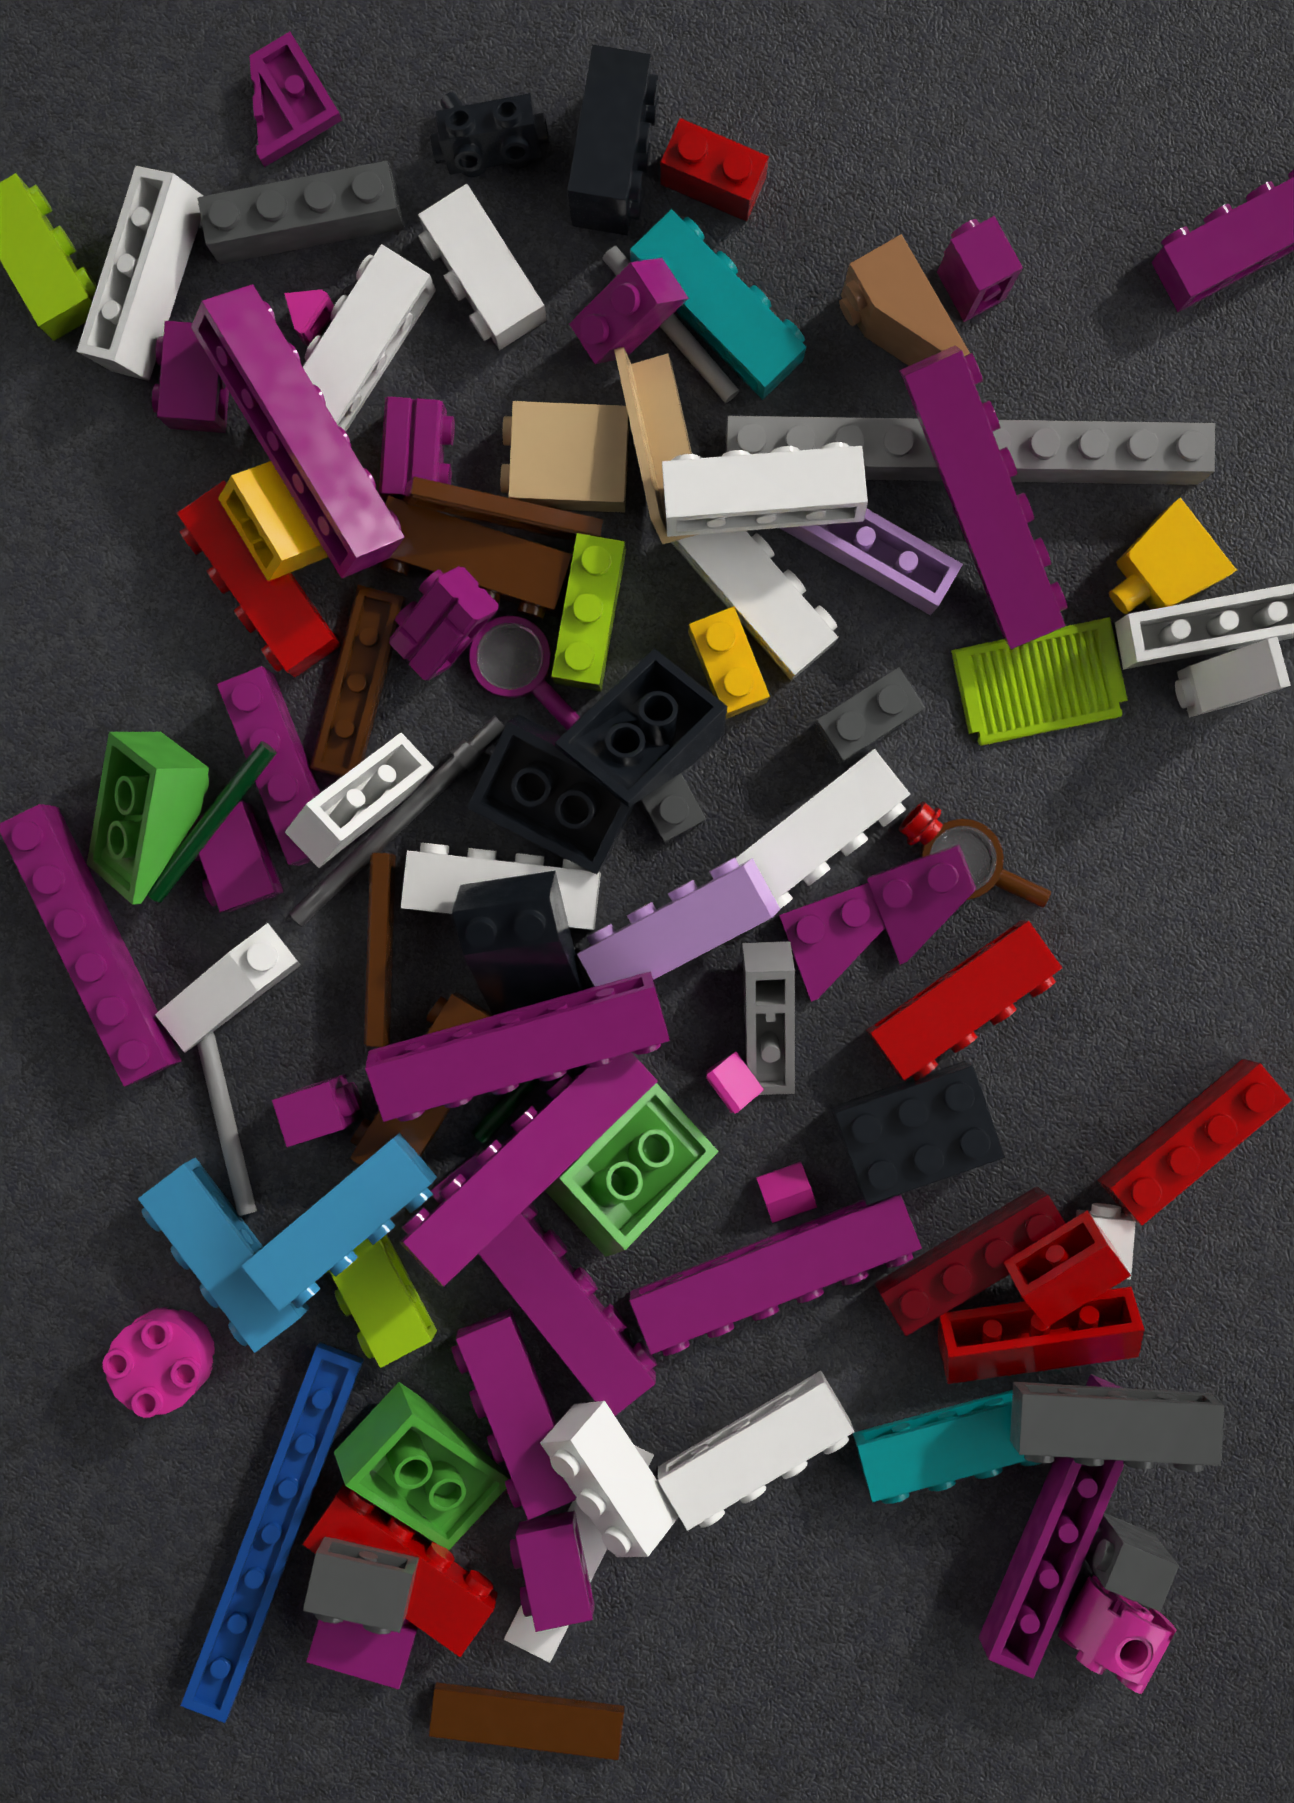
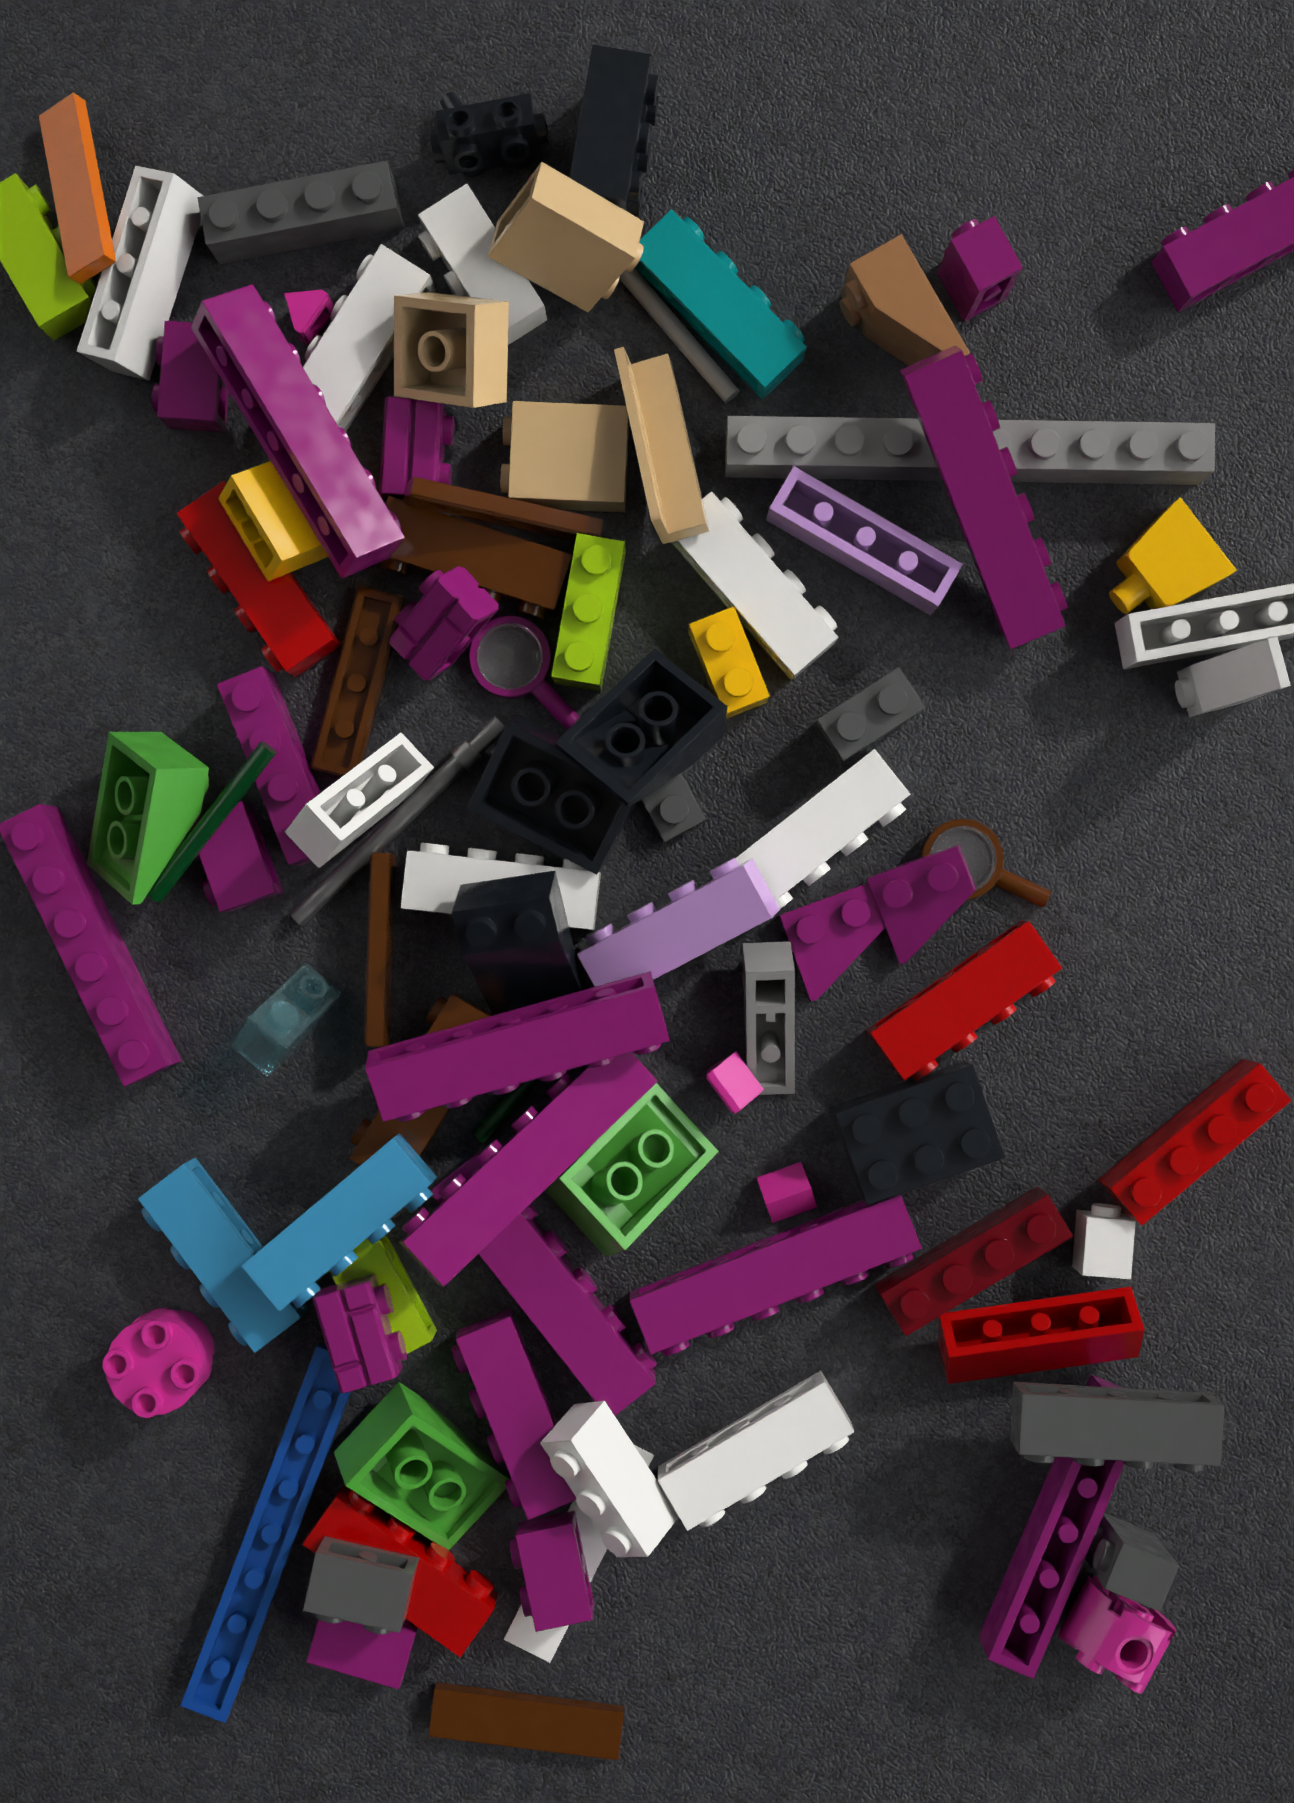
(77, 189): none -> orange tile
(226, 1125): light grey bar -> none
(228, 987): white slope -> none
(285, 1019): none -> clear light blue slope
(287, 99): magenta wing -> none
(317, 1109): magenta brick -> none
(360, 1333): none -> magenta brick
(450, 349): none -> tan brick
(567, 238): none -> tan brick
(628, 309): magenta brick -> none
(713, 169): red brick -> none
(764, 489): white brick -> none
(921, 824): red plate -> none
(938, 1448): teal brick -> none
(1042, 684): lime window -> none
(1066, 1269): red brick -> none

